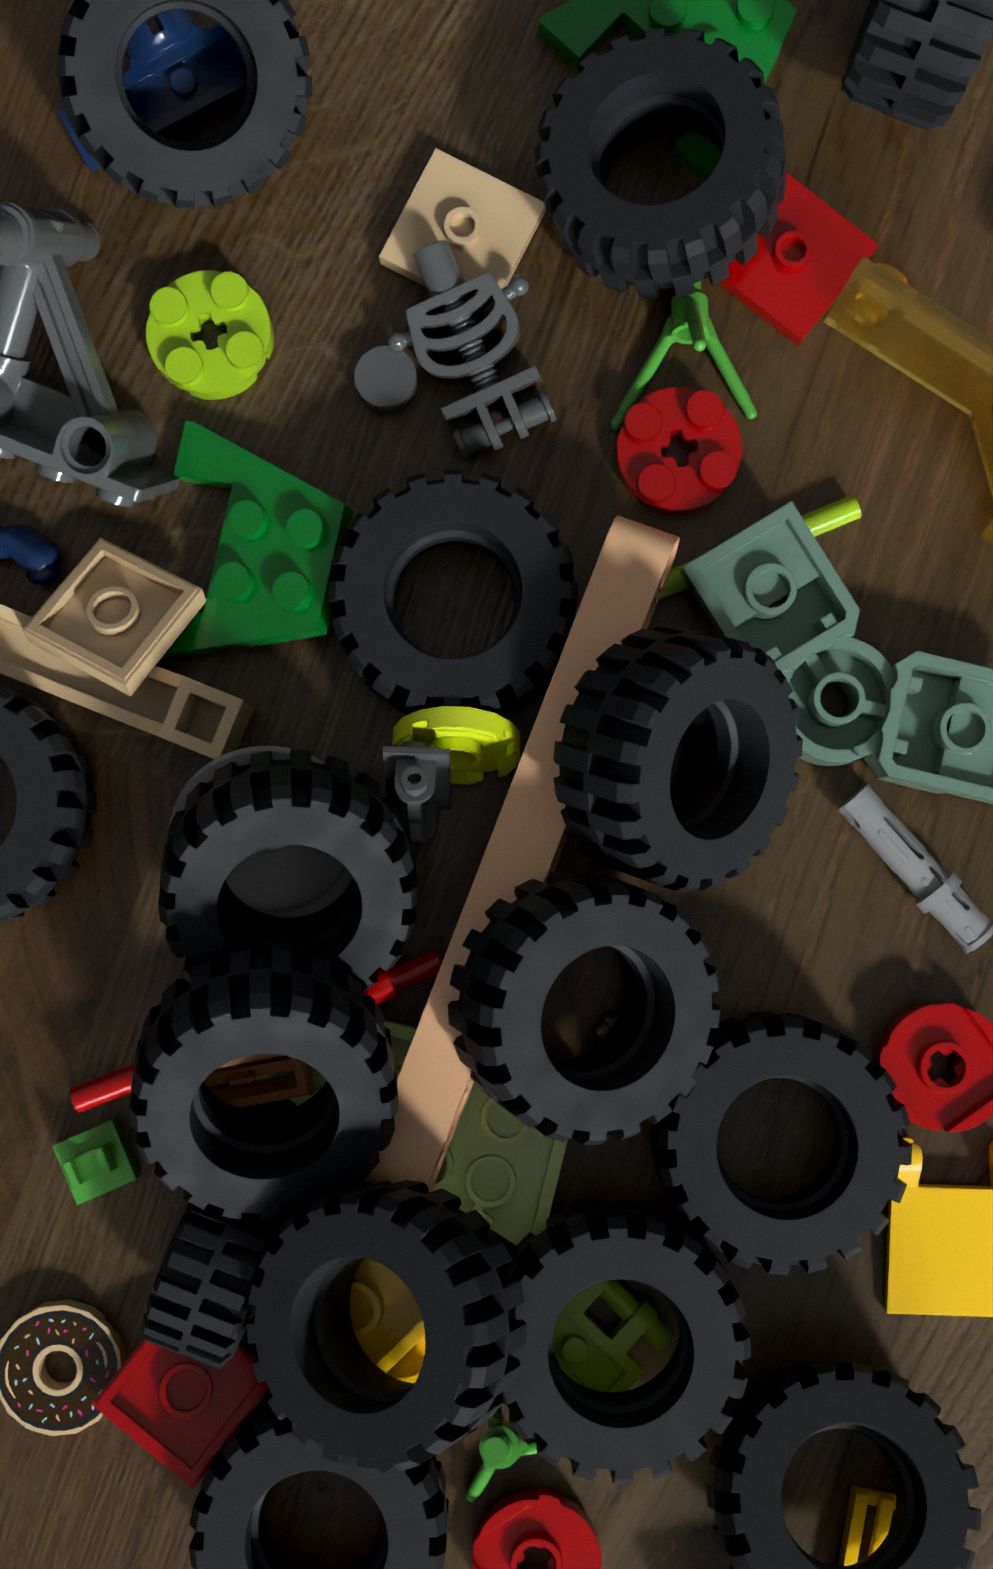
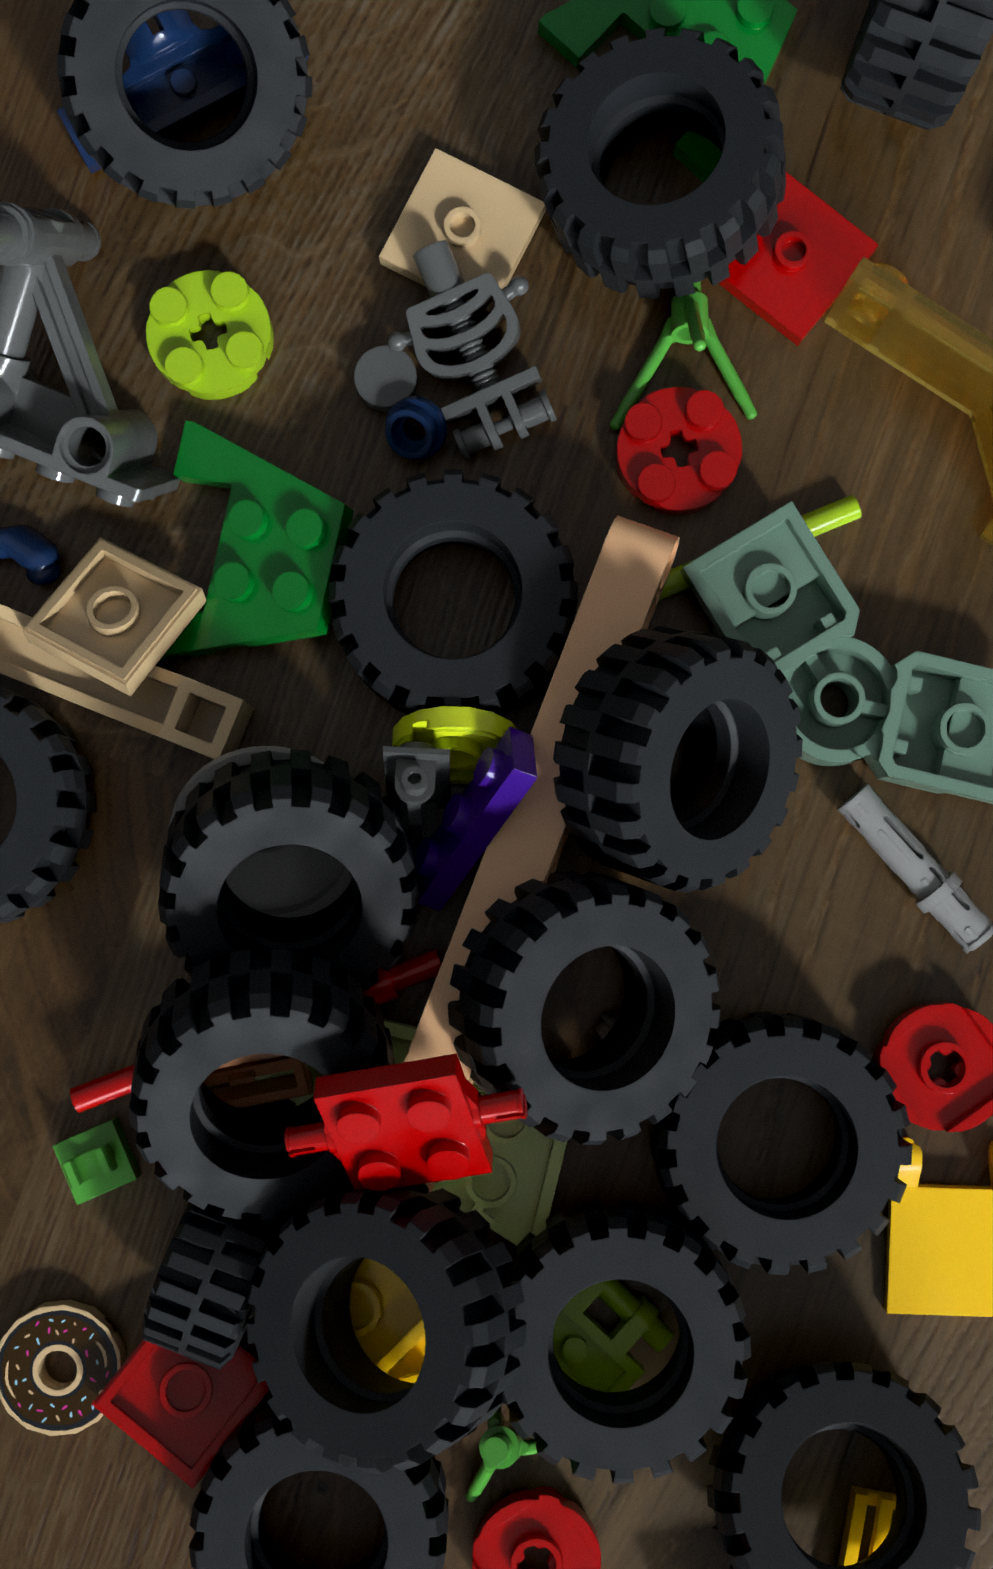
(404, 438): none -> dark blue plate
(405, 1123): none -> red plate
(475, 817): none -> dark purple plate

